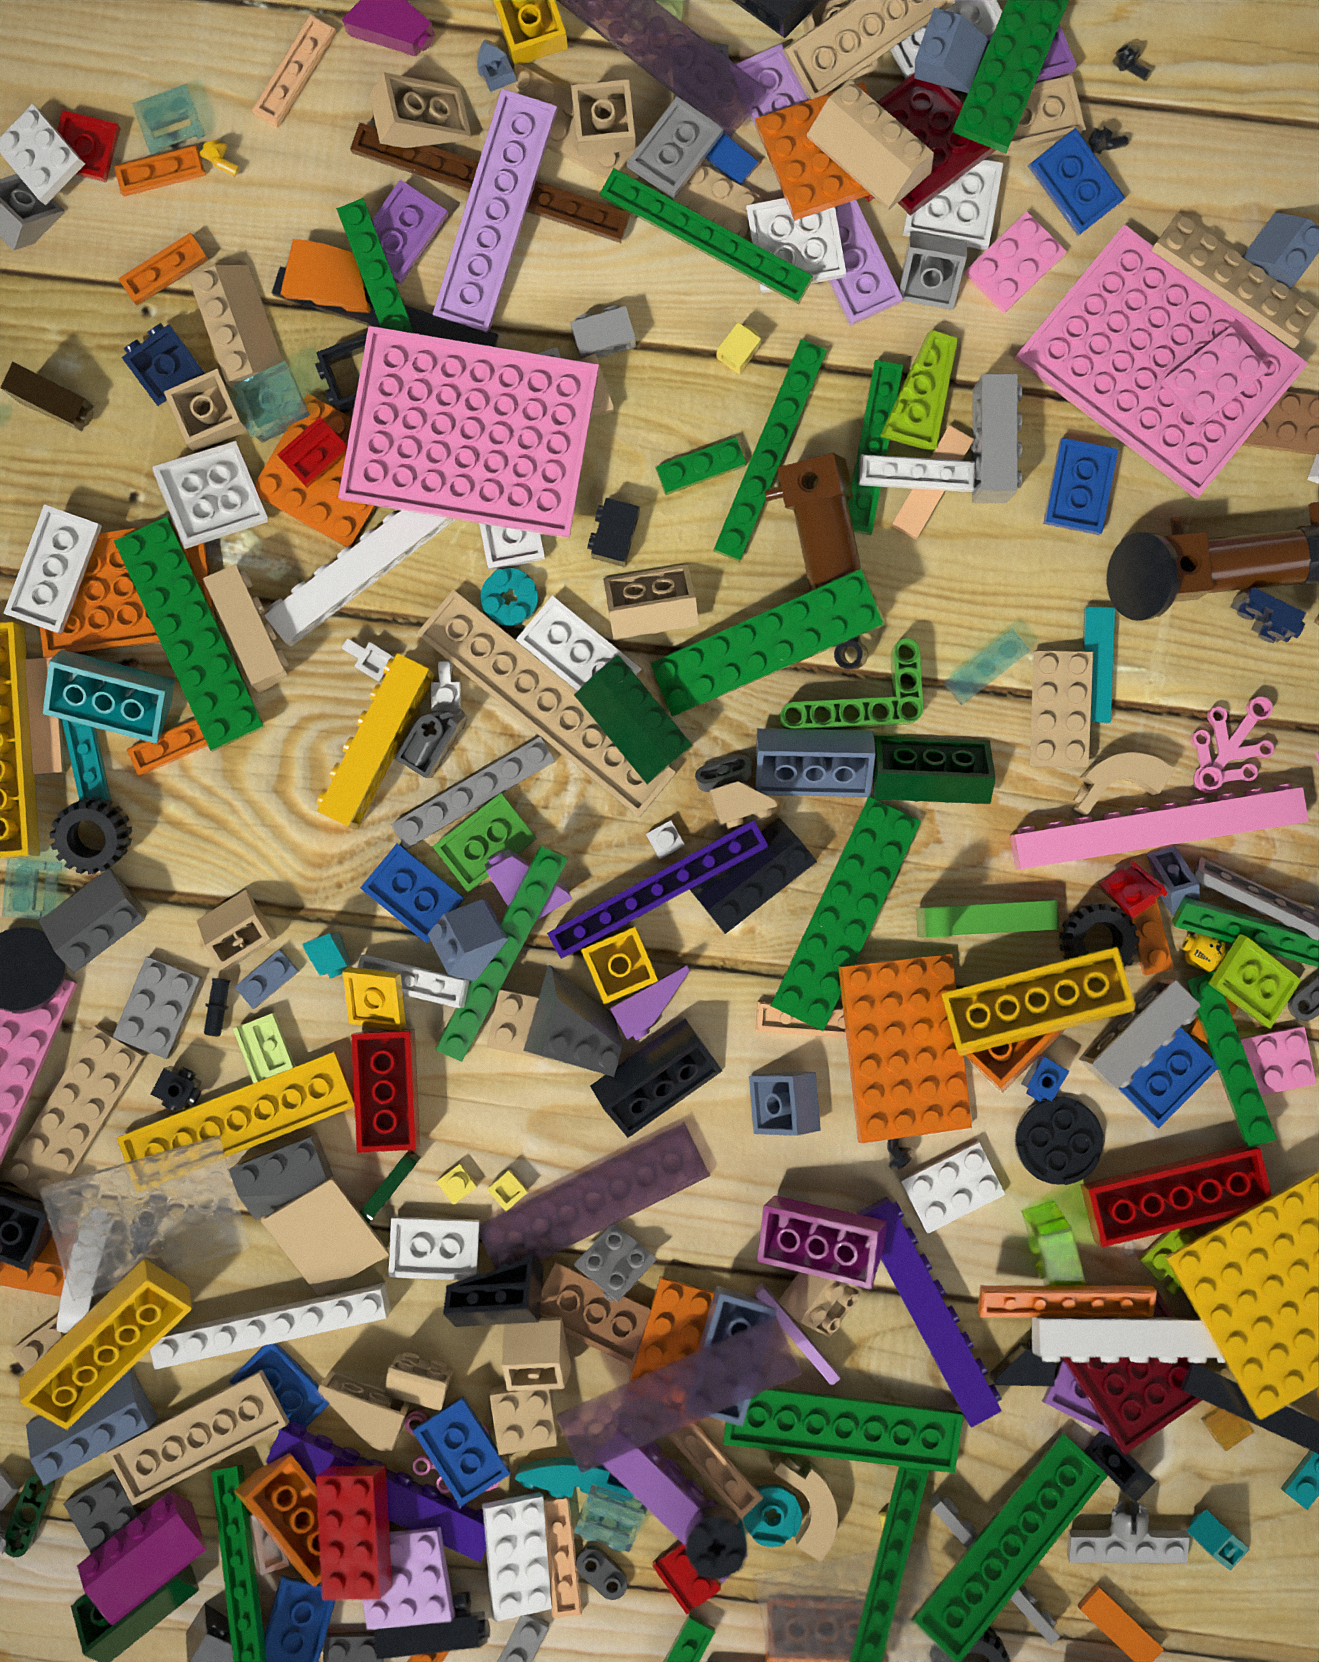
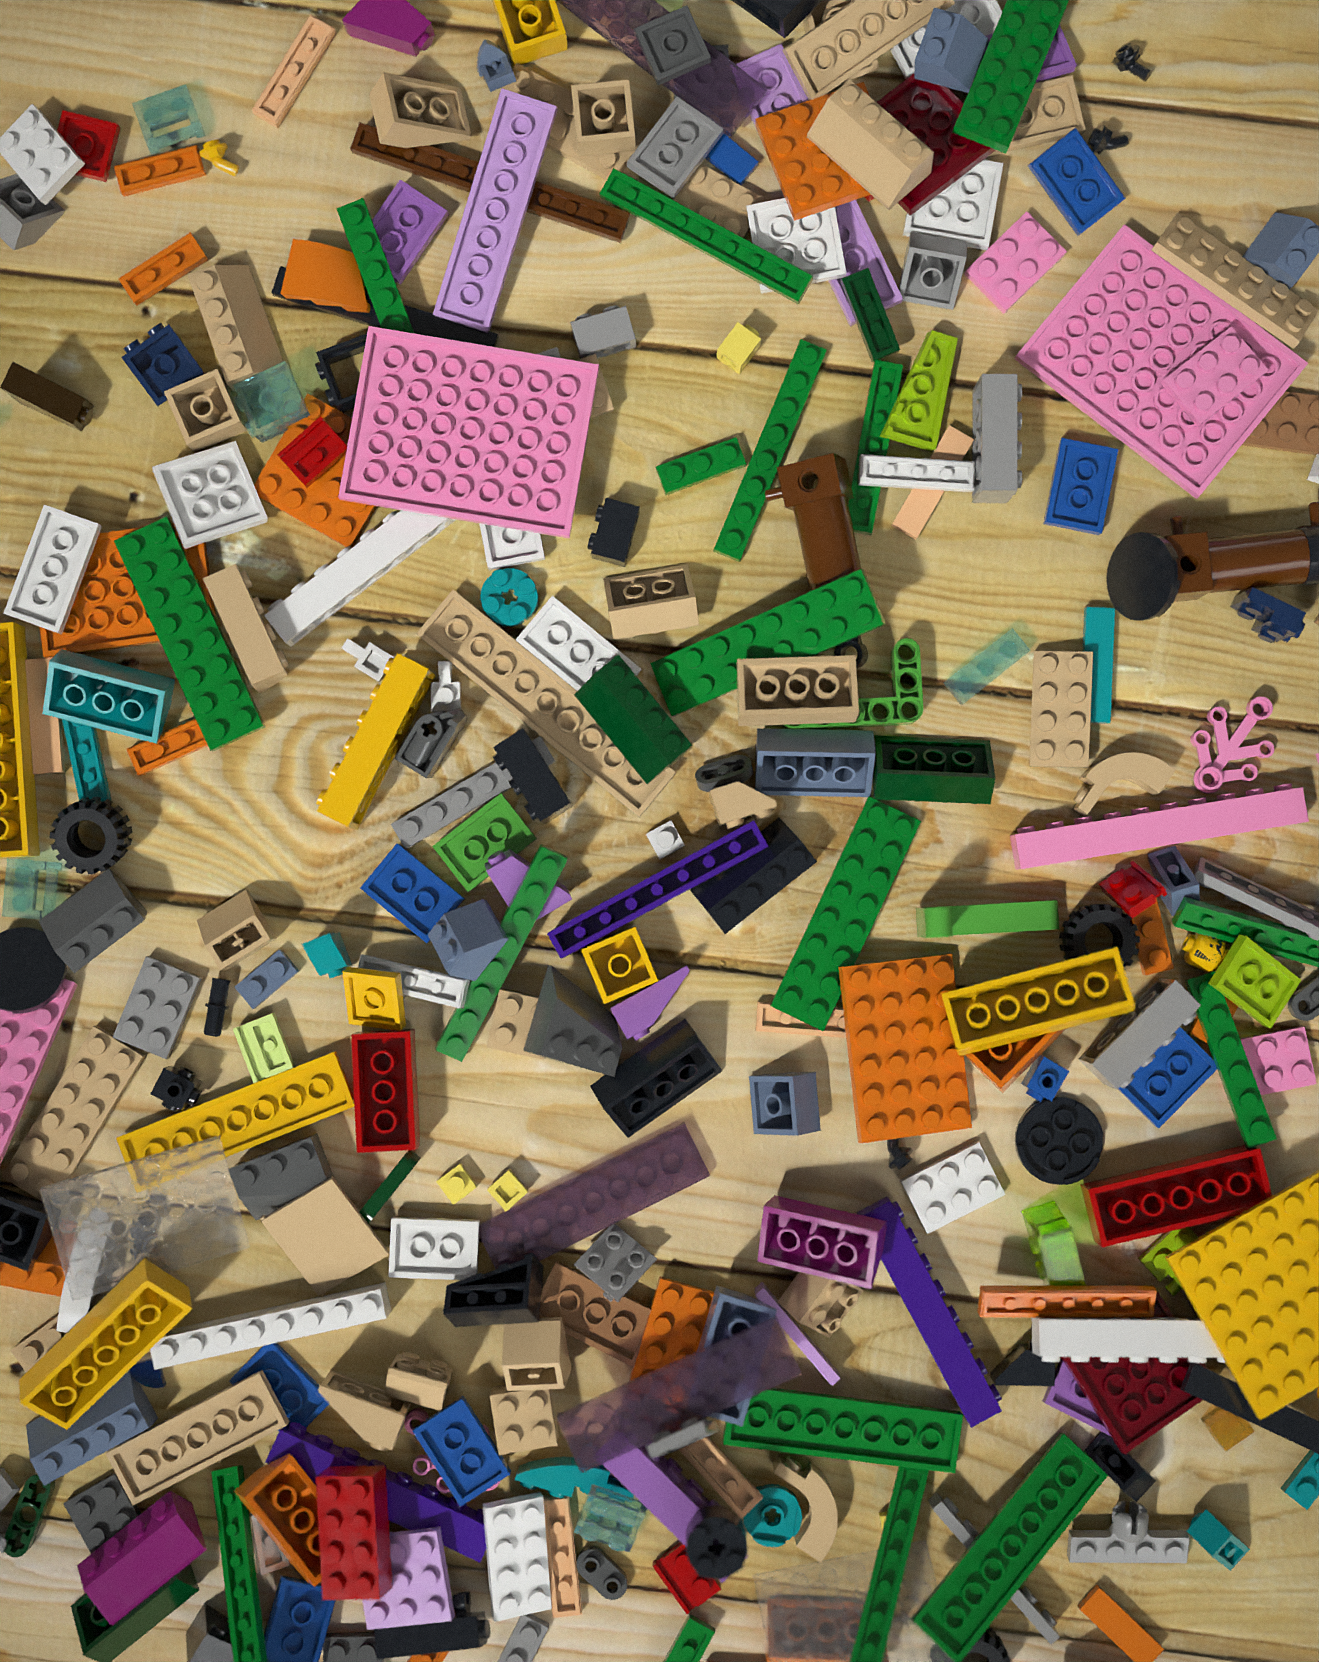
(146, 1375): none -> clear blue tile
(531, 777): none -> black wedge
(672, 45): none -> dark grey plate
(691, 1432): none -> light grey plate
(797, 690): none -> tan slope
(870, 314): none -> dark green plate

